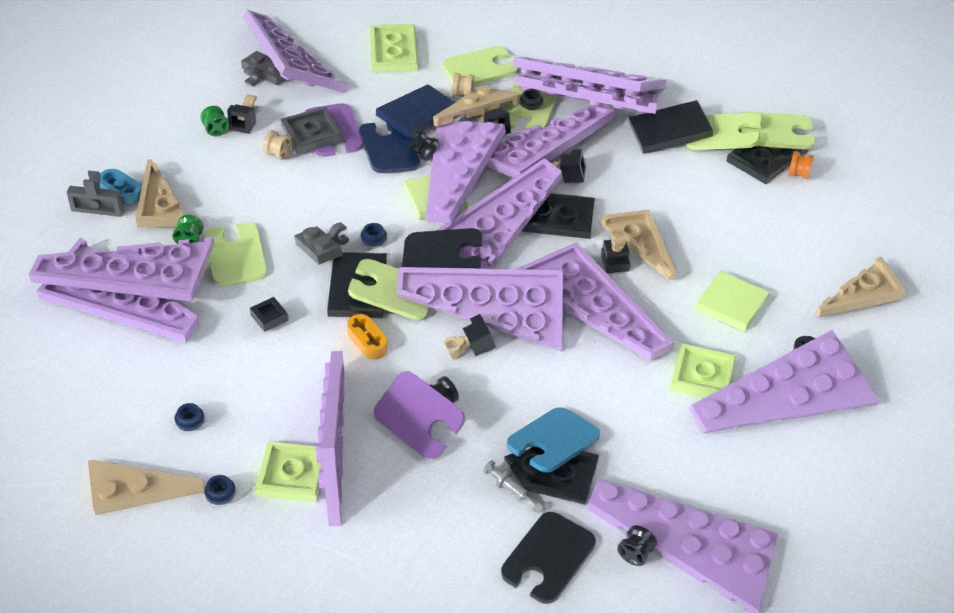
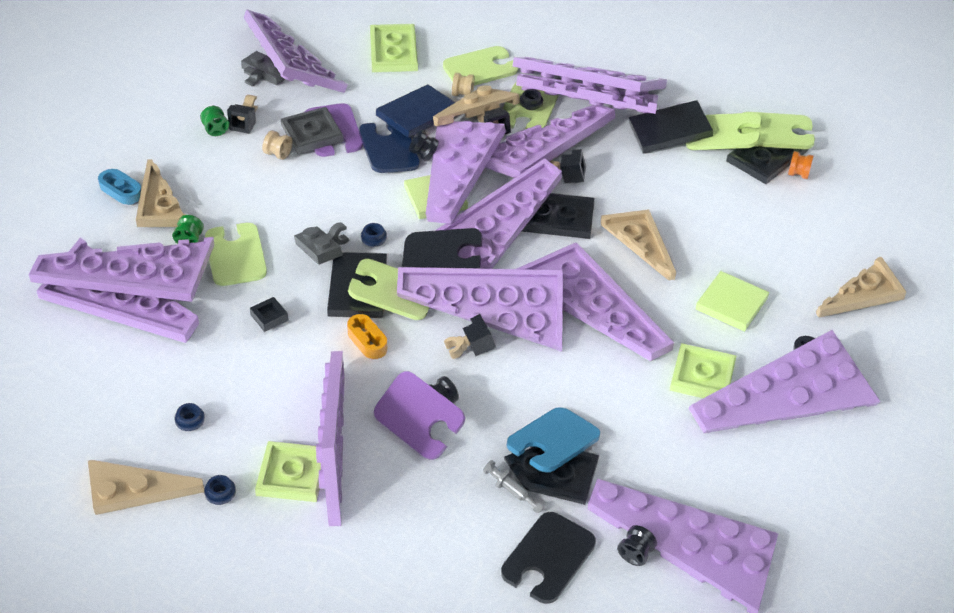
(93, 199): dark grey plate -> none
(616, 252): black piece -> none

